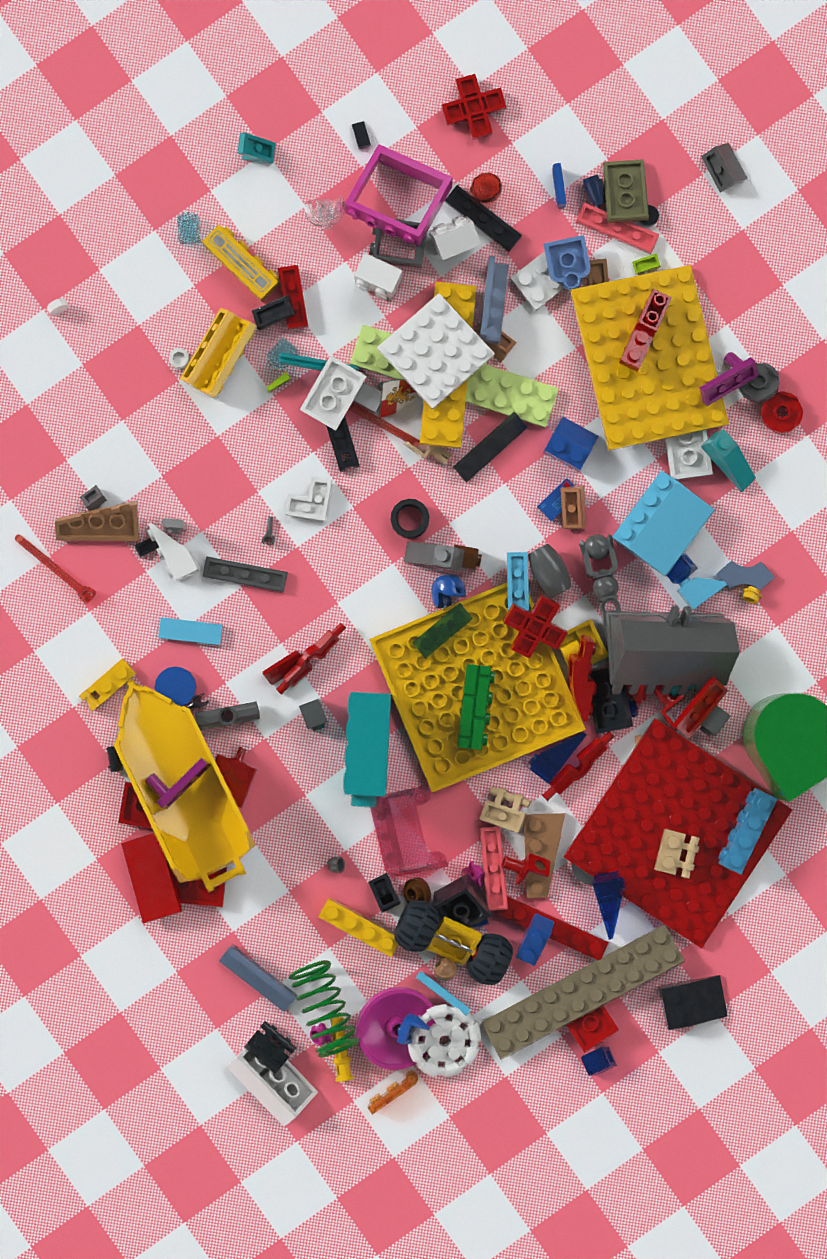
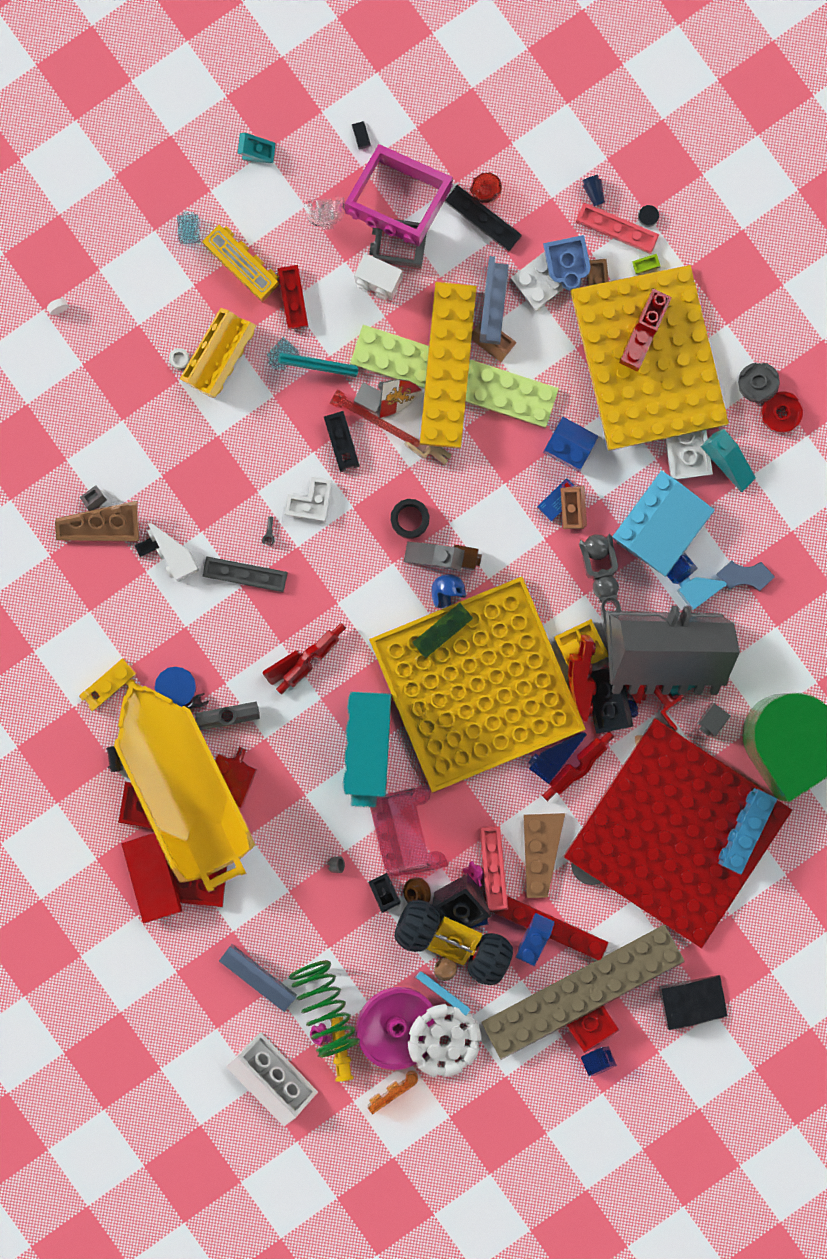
(85, 593): clear red piece -> none
(169, 796): magenta piece -> none
(174, 525): light grey plate -> none
(190, 631): medium azure tile -> none
(266, 1050): black plate -> none
(273, 312): black tile -> none
(284, 378): lime piece -> none
(313, 715): dark grey brick -> none
(333, 393): white plate -> none
(359, 926): yellow brick -> none
(409, 1022): blue plate -> none
(435, 351): white plate -> none
(454, 237): white brick -> none
(473, 106): red plate -> none
(474, 707): green brick -> none
(490, 447): black tile -> none
(504, 816): tan plate -> none
(517, 579): medium azure plate -> none
(523, 867): red bracket -> none
(535, 626): red plate -> none
(549, 570): dark grey piece -> none
(559, 185): blue tile -> none
(609, 894): clear blue slope -> none
(625, 191): olive tile -> none
(670, 852): tan plate -> none
(700, 707): red plate -> none
(723, 166): dark grey panel -> none
(737, 376): magenta piece -> none
(751, 595): yellow plate -> none

